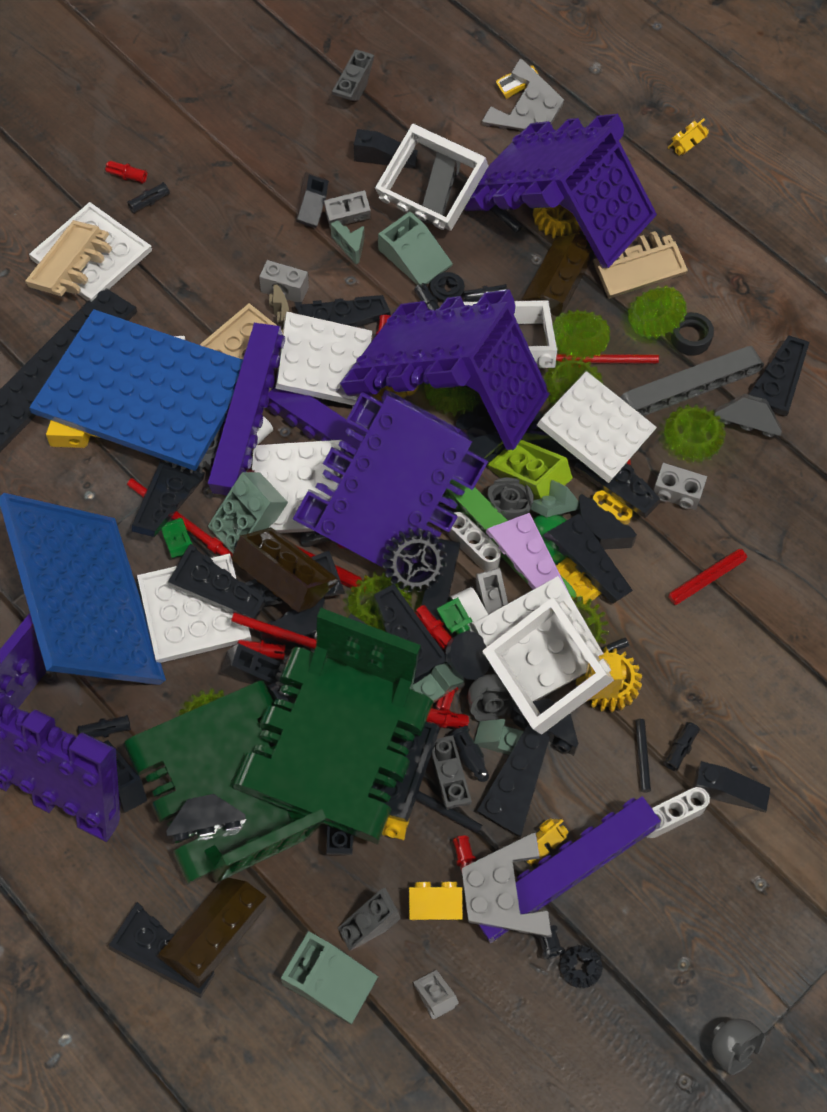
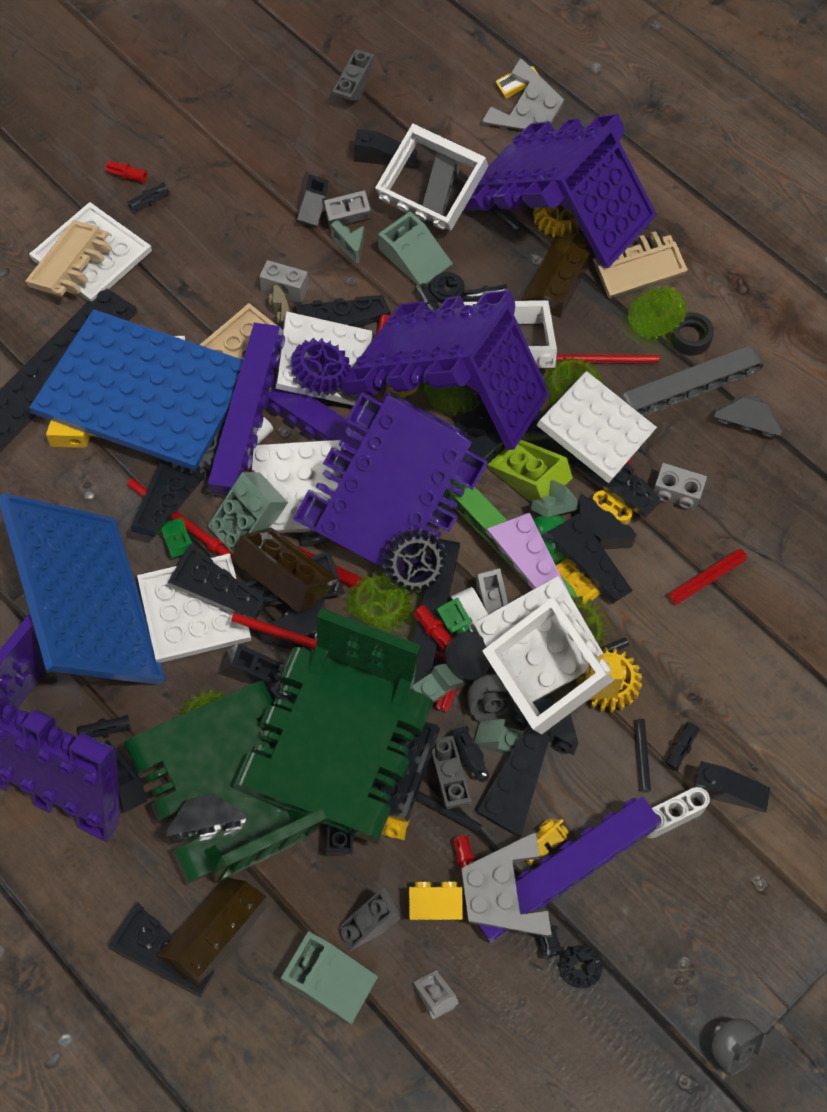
(265, 648): red axle -> none
(319, 366): none -> dark purple gear
(403, 622): black wing -> none
(445, 718): red pin -> none
(478, 551): white beam -> none
(510, 497): dark grey cylinder -> none
(581, 334): clear neon green gear -> none
(682, 142): yellow hinge -> none
(695, 425): clear neon green gear -> none
(782, 375): black wing -> none

